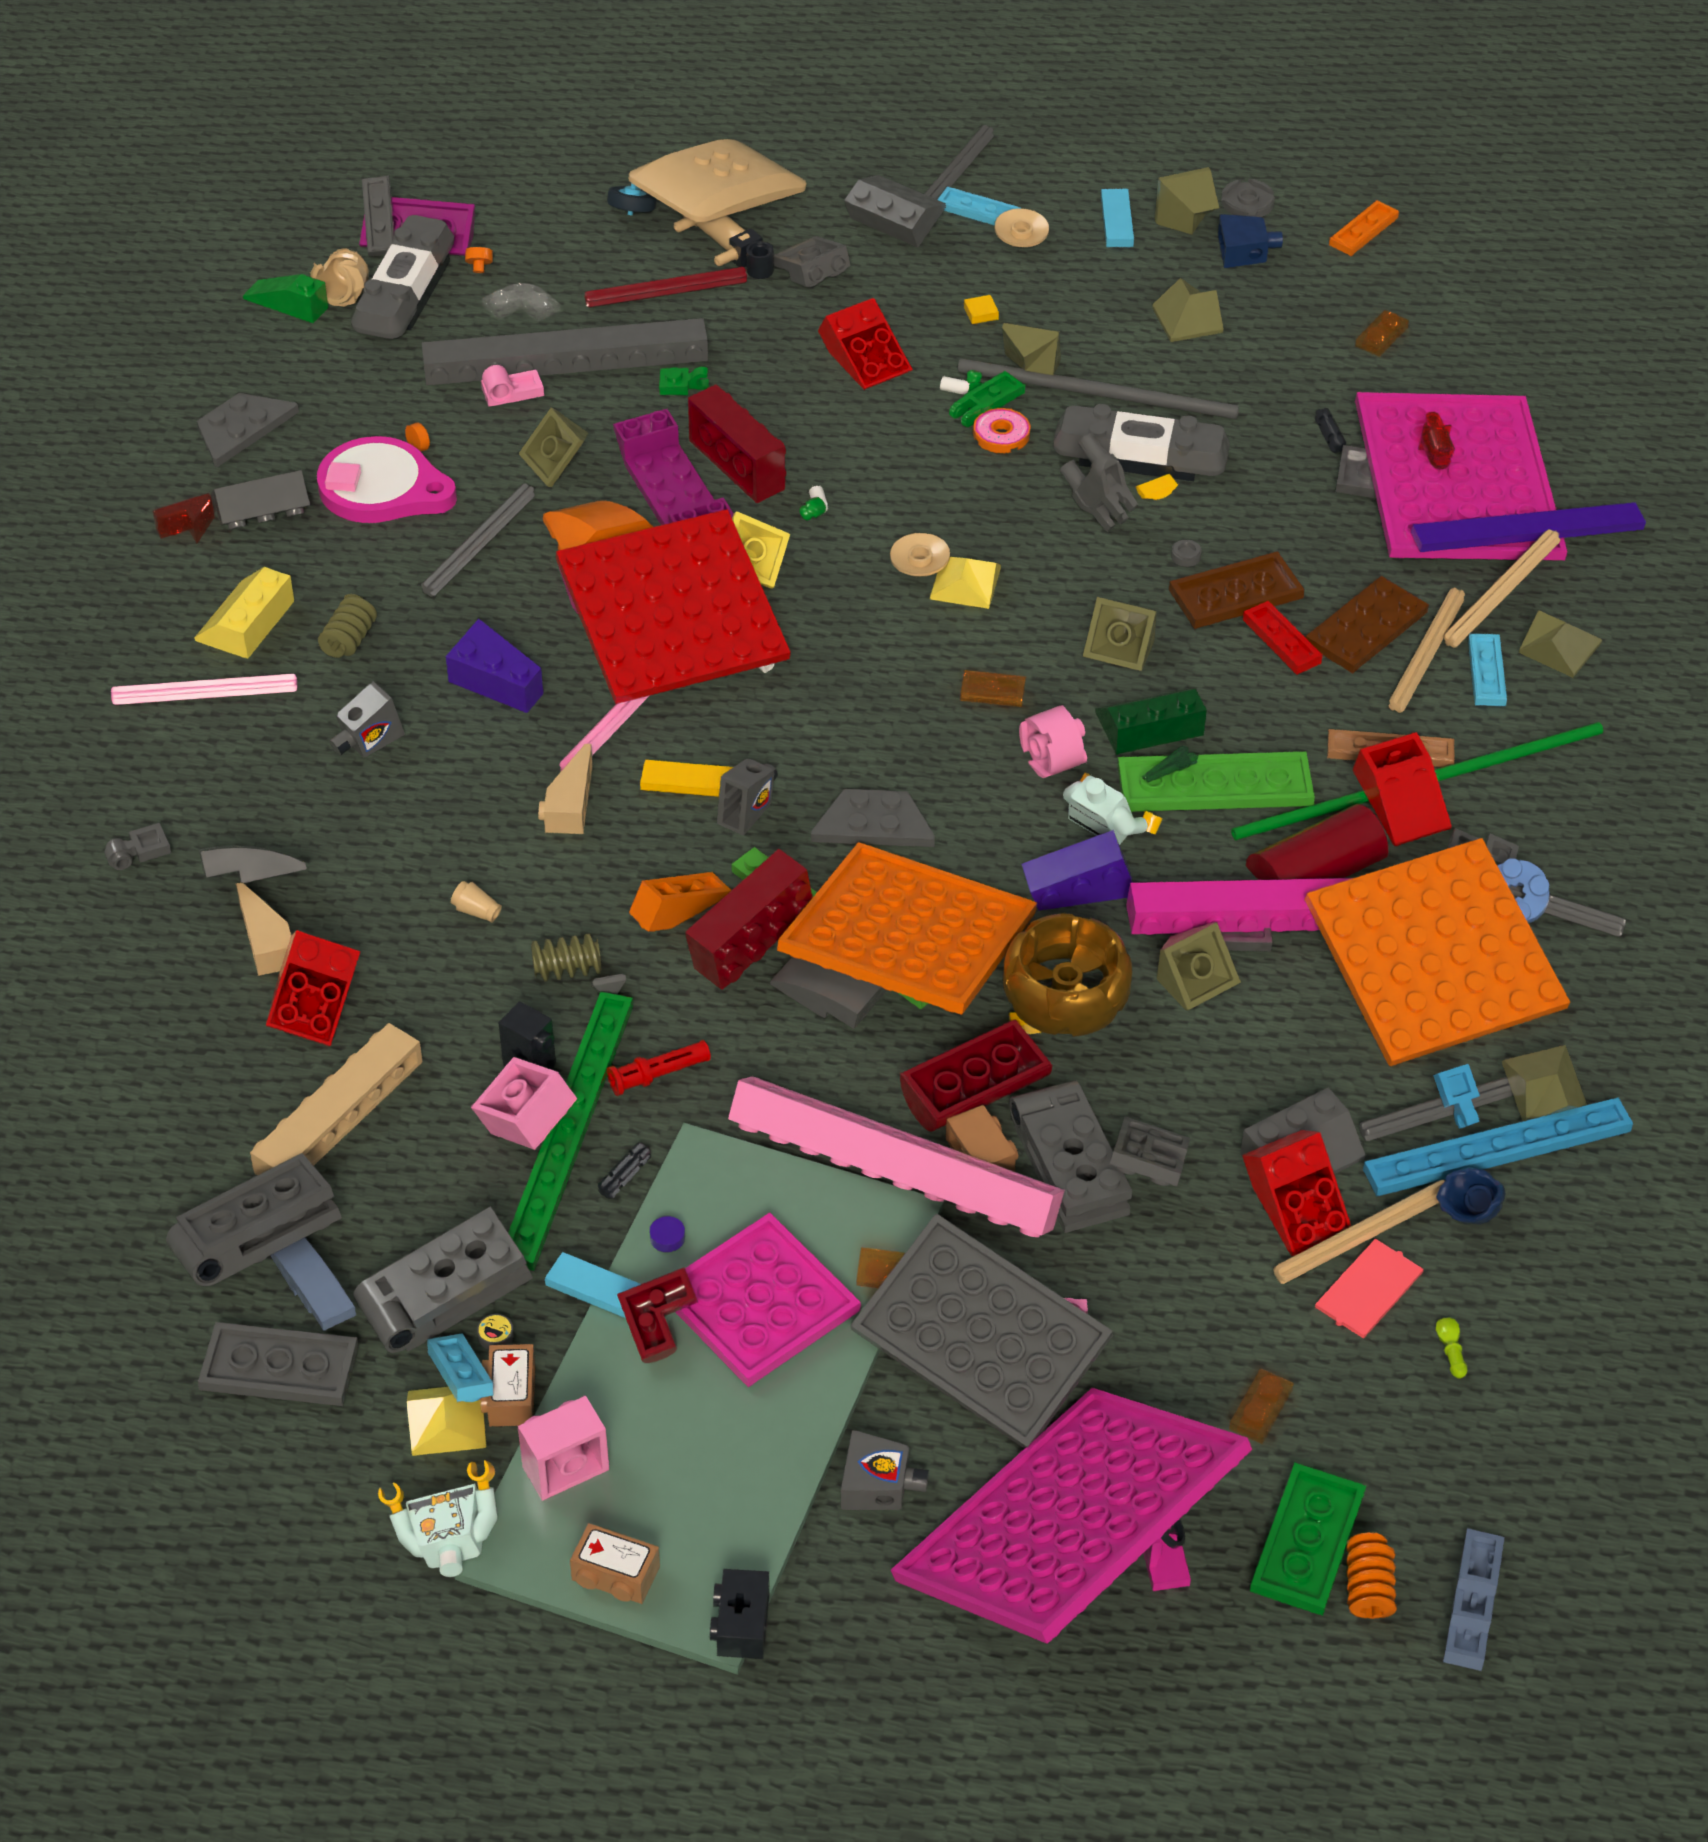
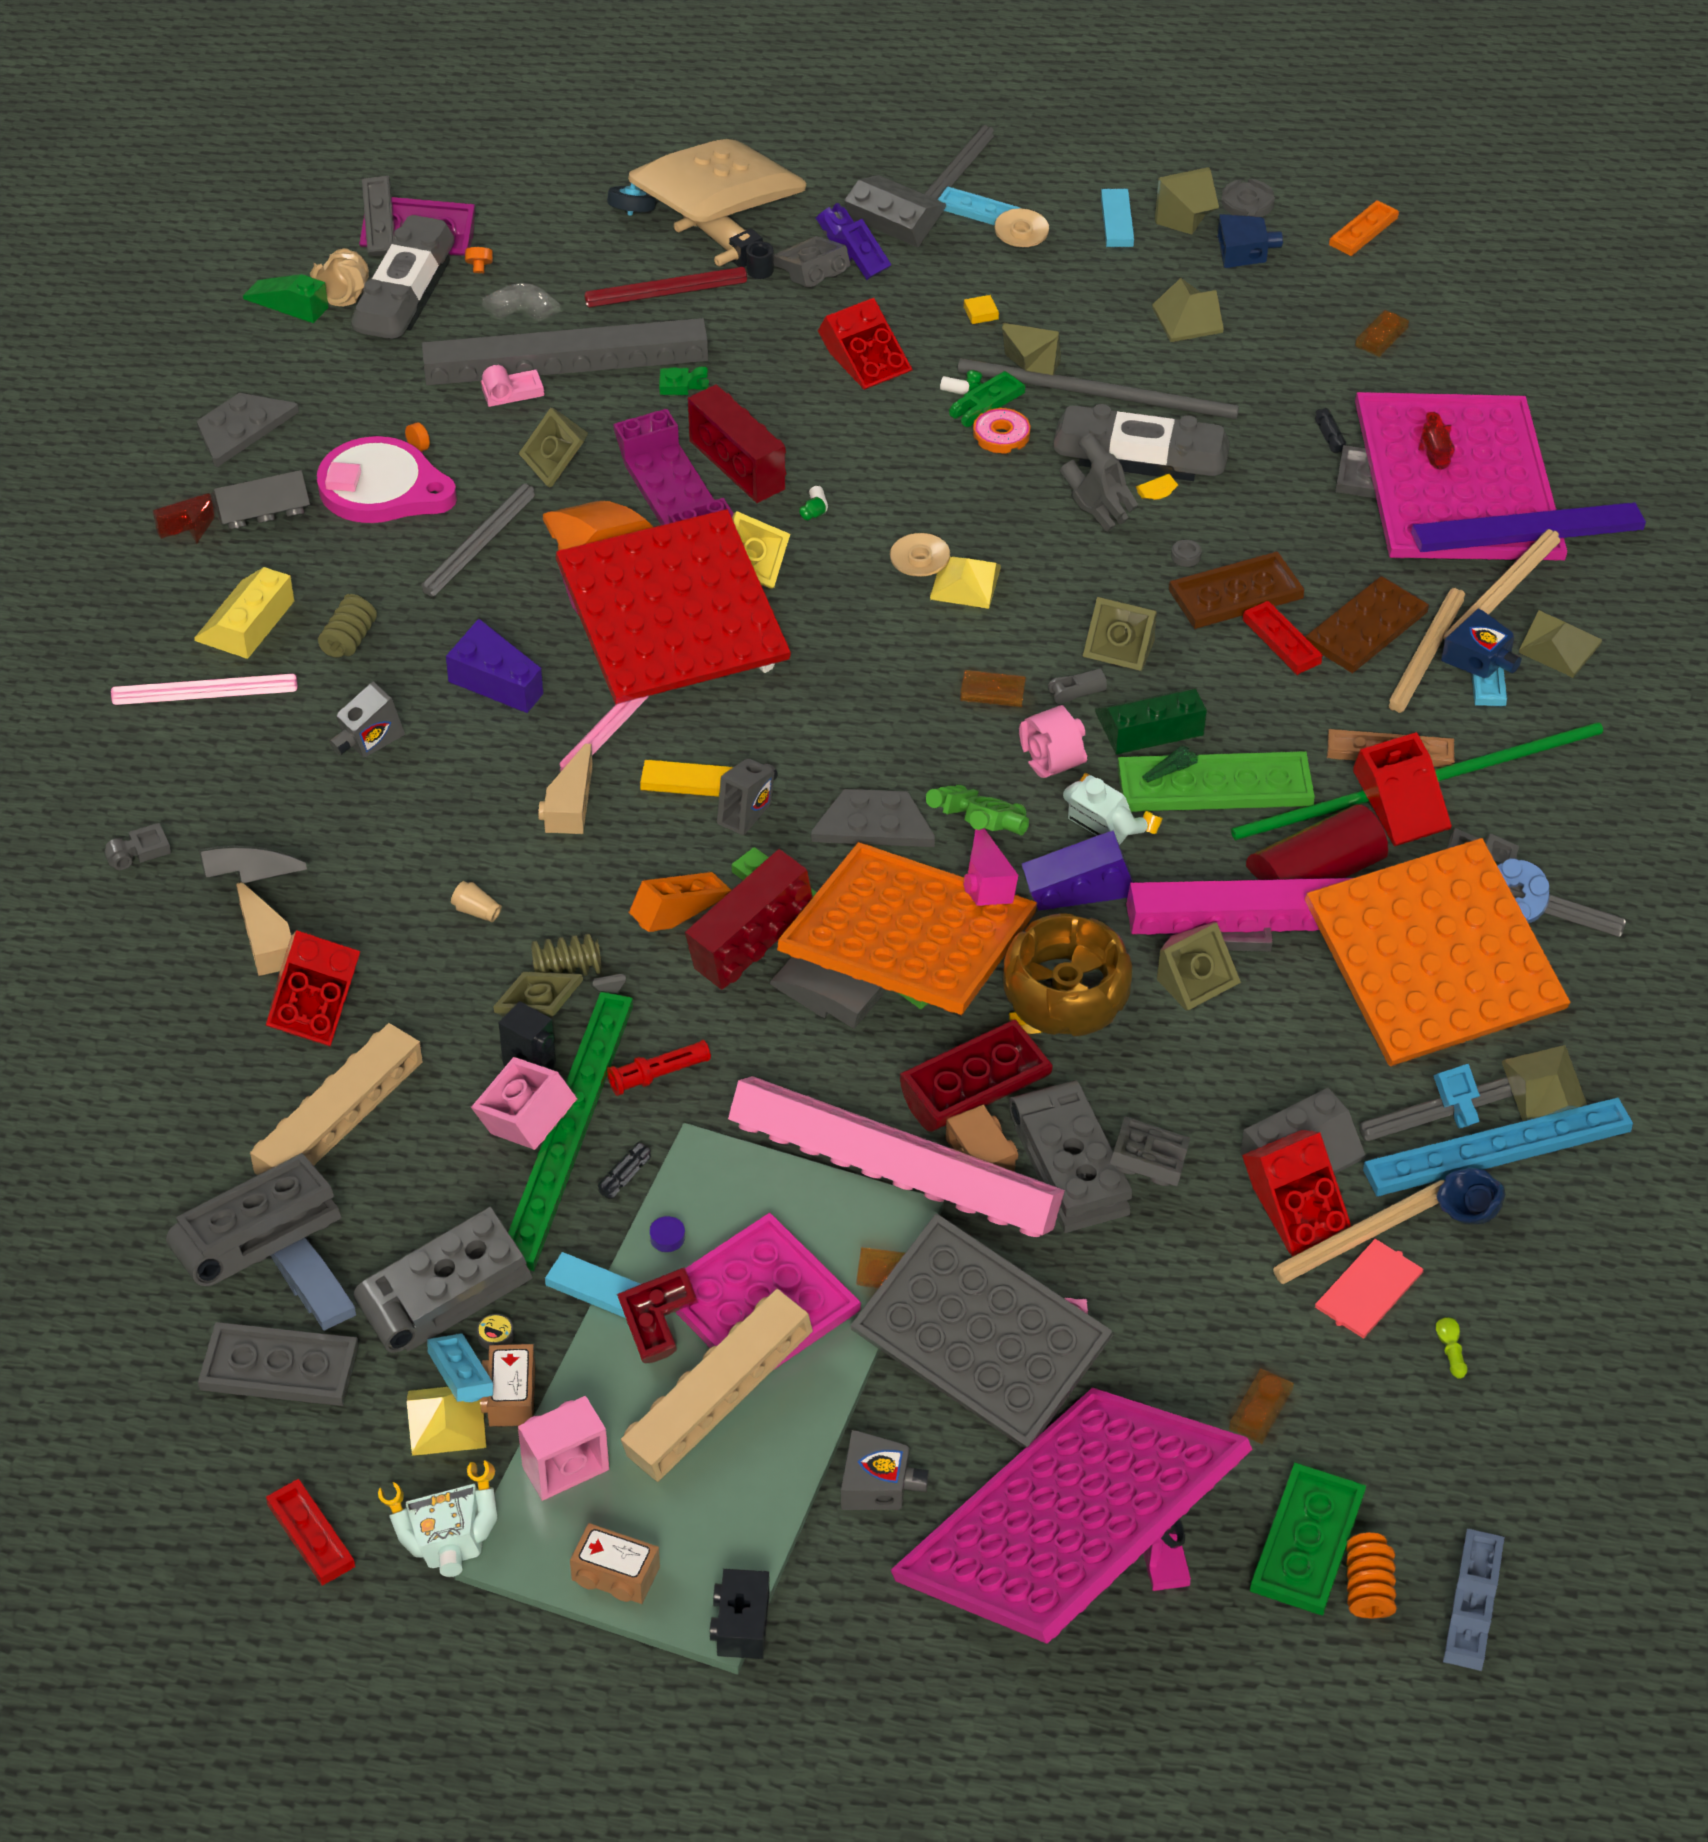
(310, 1532): none -> red plate
(539, 991): none -> olive slope
(716, 1384): none -> tan brick
(857, 237): none -> dark purple plate
(980, 810): none -> bright green piece
(990, 875): none -> dark pink slope
(1076, 686): none -> dark grey bar
(1481, 646): none -> dark blue torso

